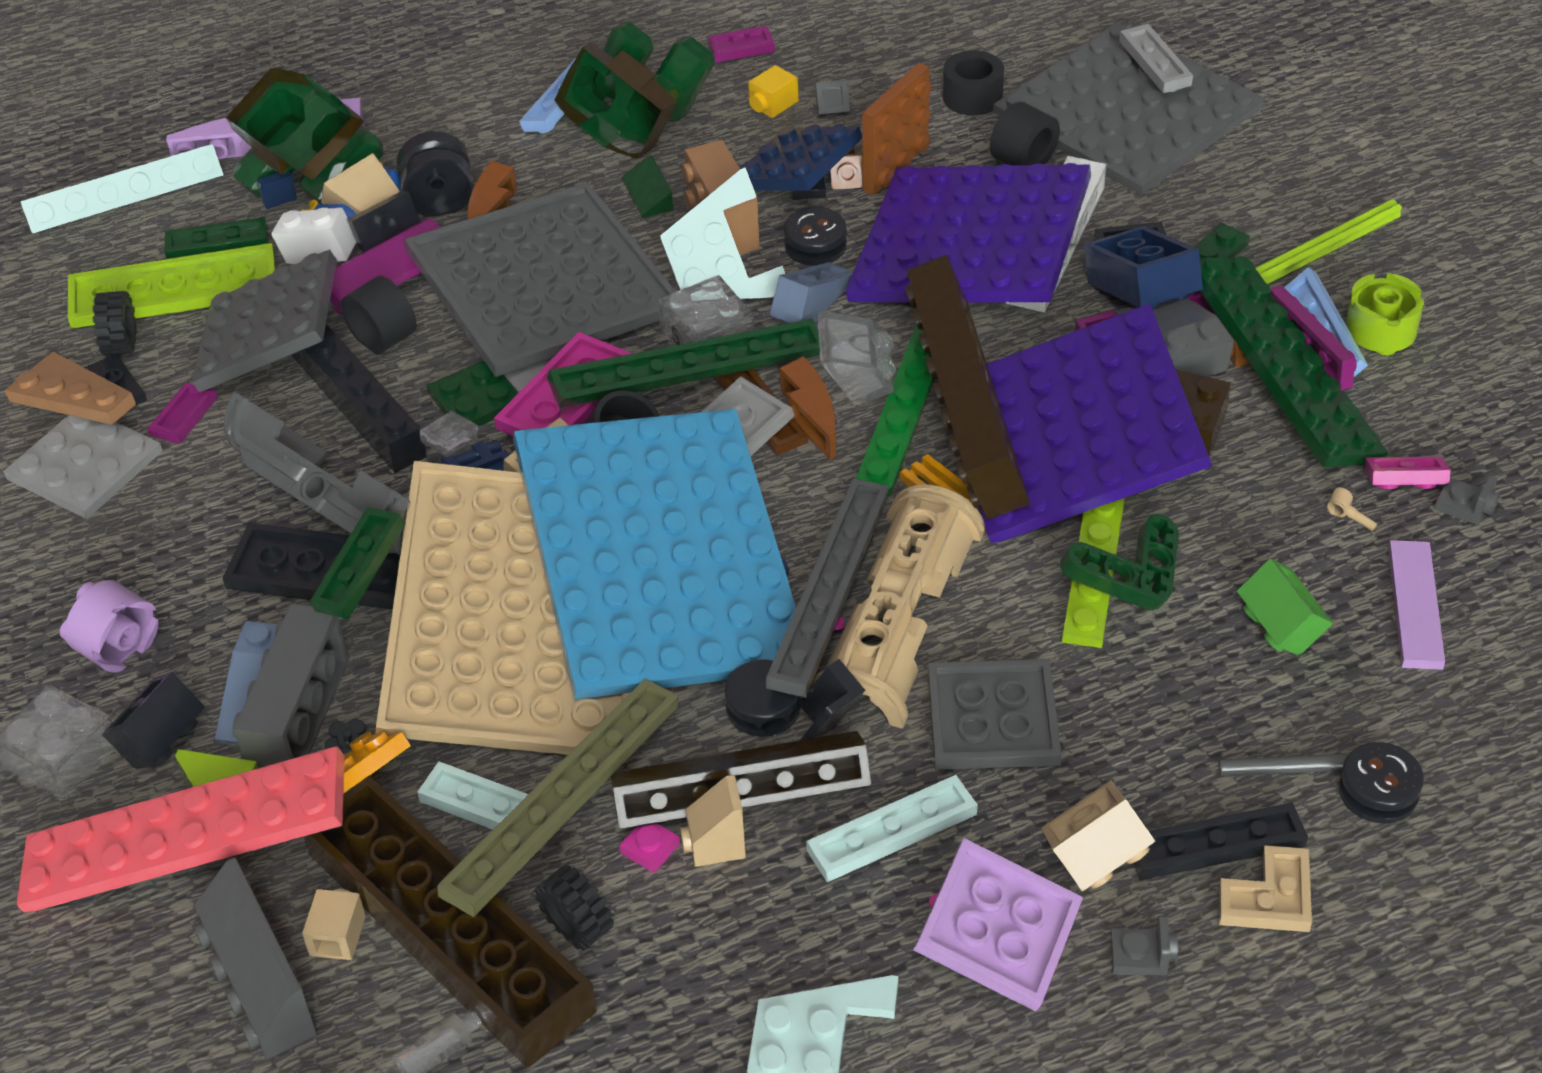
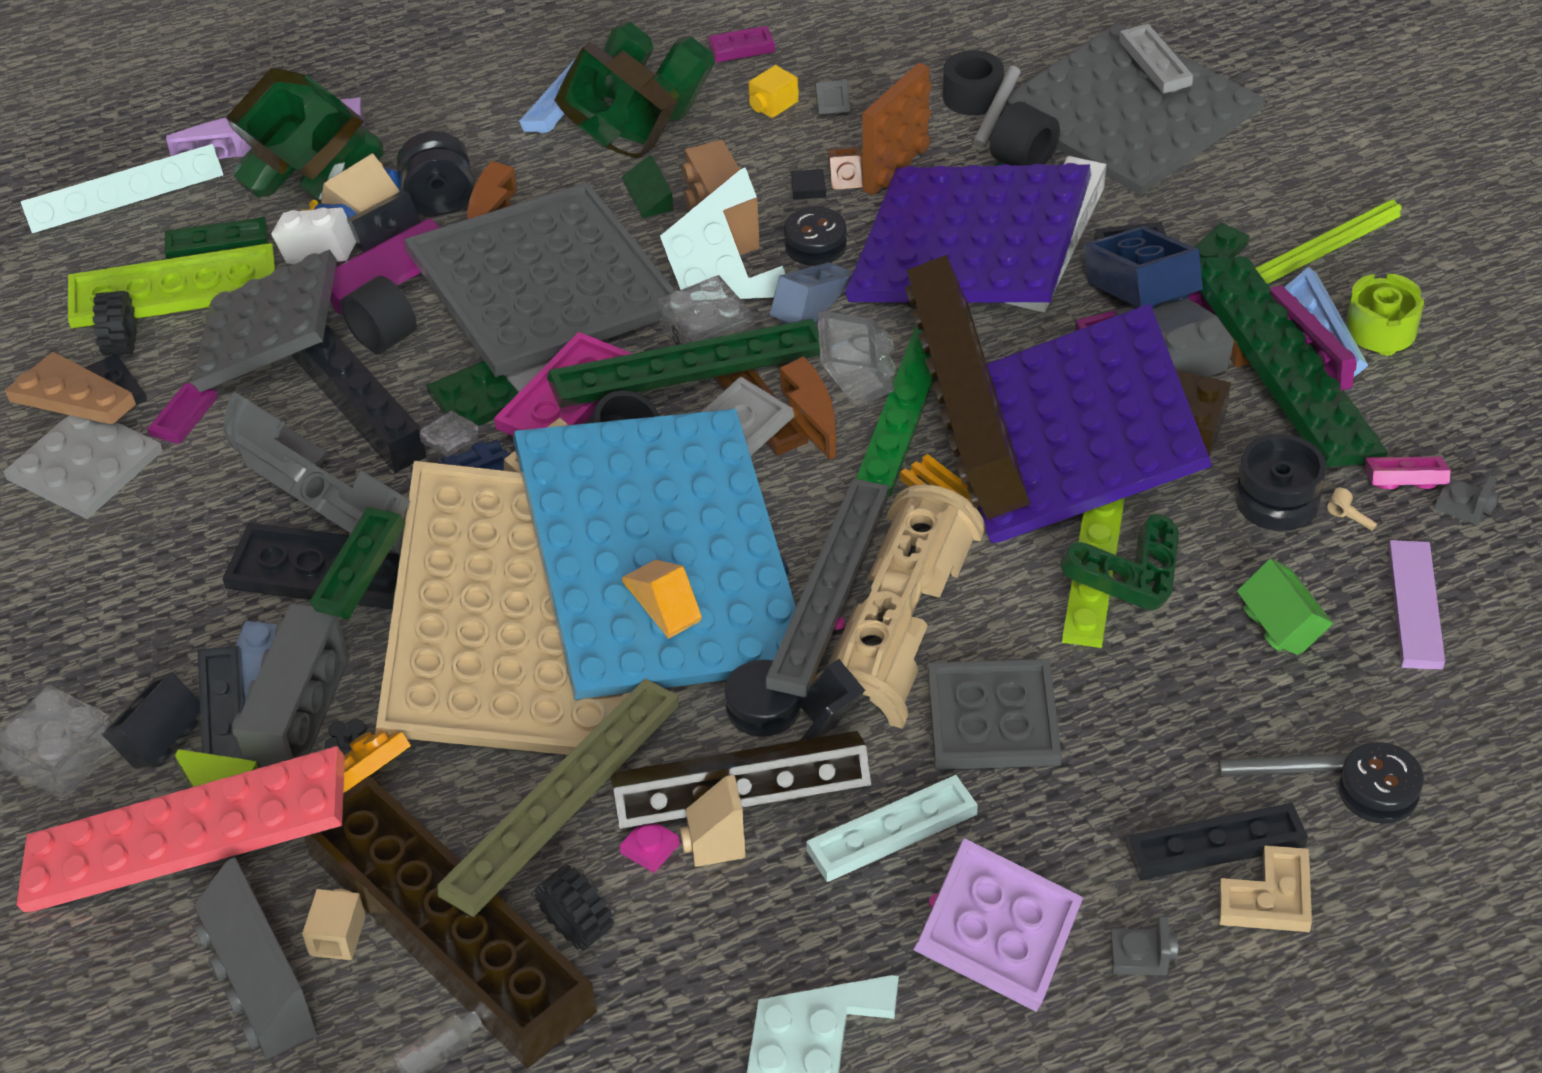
(109, 624): lavender brick -> none
(220, 699): none -> black tile
(276, 189): dark blue tile -> none
(468, 795): light aqua plate -> none
(665, 595): none -> light orange slope
(800, 156): dark blue plate -> none
(996, 106): none -> light grey bar
(1098, 836): slope -> none
(1280, 482): none -> black wheel

